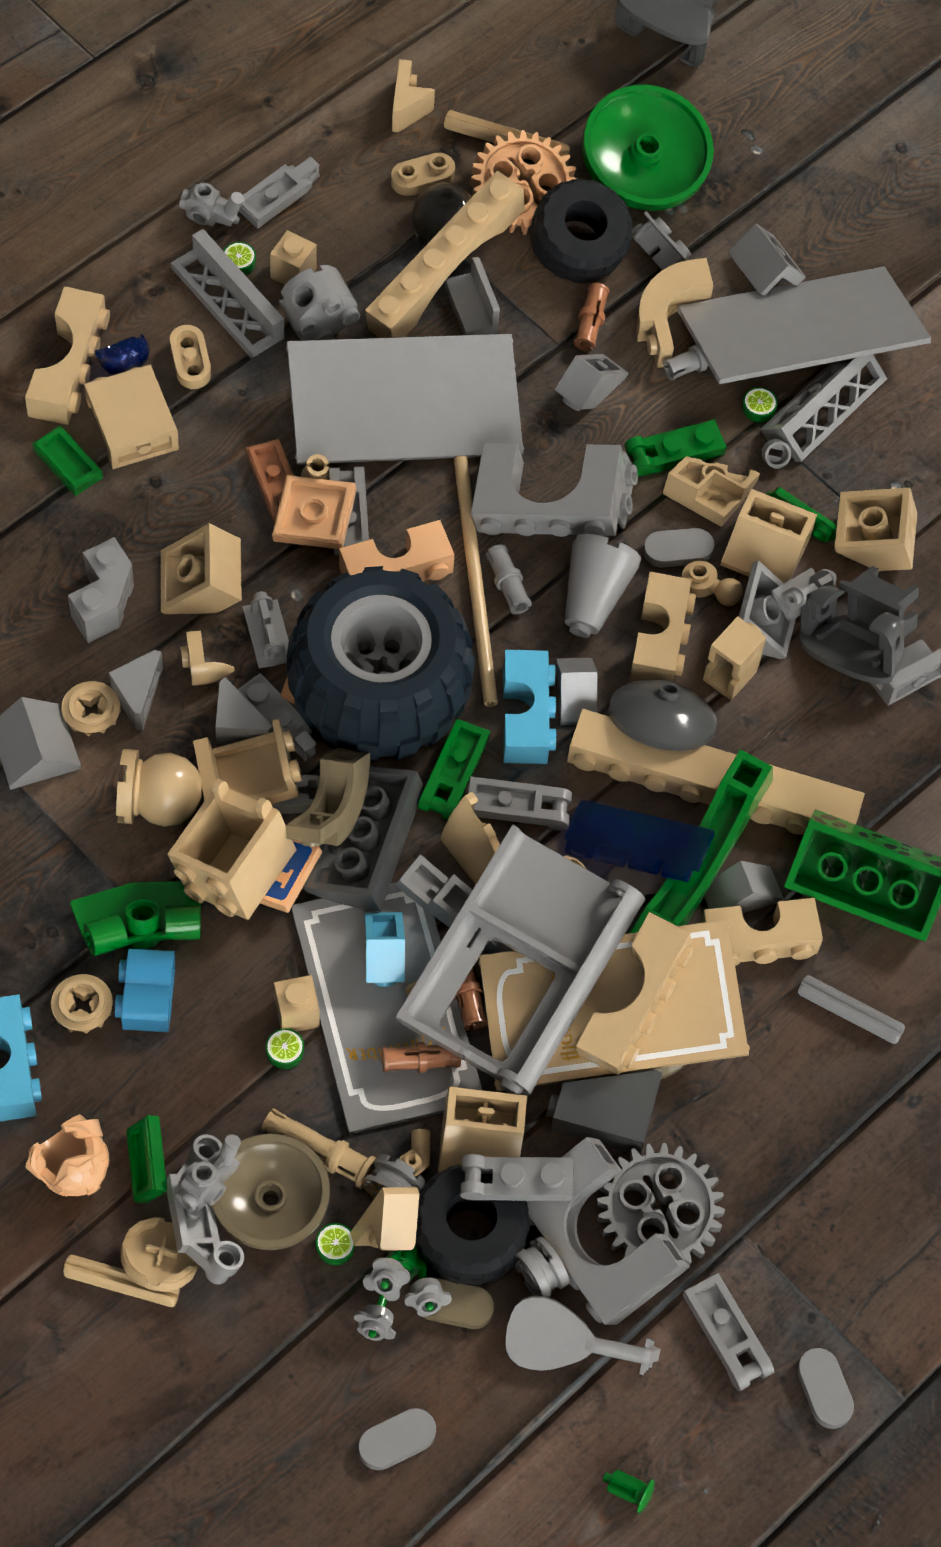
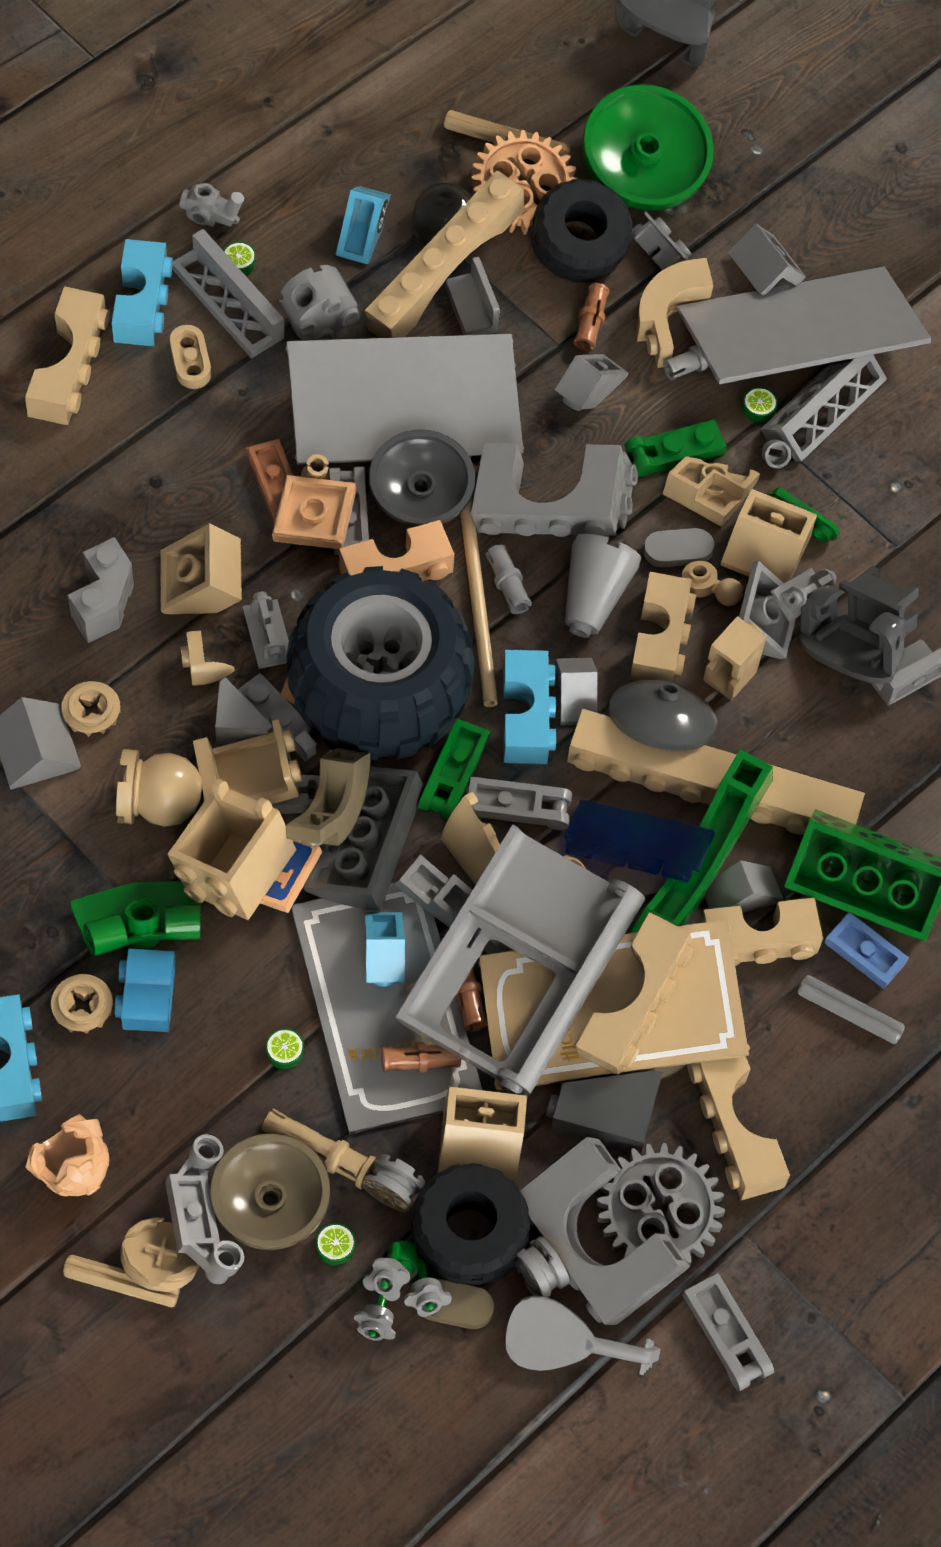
(67, 460): green tile -> none
(124, 355): clear blue hair -> none
(132, 416): tan panel -> none
(136, 686): light grey slope -> none
(138, 316): none -> medium azure arch
(146, 1159): green tile -> none
(204, 1180): light grey piece -> none
(278, 191): light grey hinge -> none
(291, 257): tan brick -> none
(297, 1004): tan brick -> none
(362, 224): none -> medium azure slope
(389, 1220): tan slope -> none
(397, 1439): light grey tile -> none
(410, 101): tan slope -> none
(419, 1154): tan arm -> none
(423, 173): tan plate -> none
(426, 461): none -> dark grey dish
(518, 1178): light grey plate -> none
(630, 1488): green piece -> none
(752, 1161): none -> tan arch
(825, 1388): light grey tile -> none
(866, 950): none -> medium blue plate
(877, 528): tan slope -> none

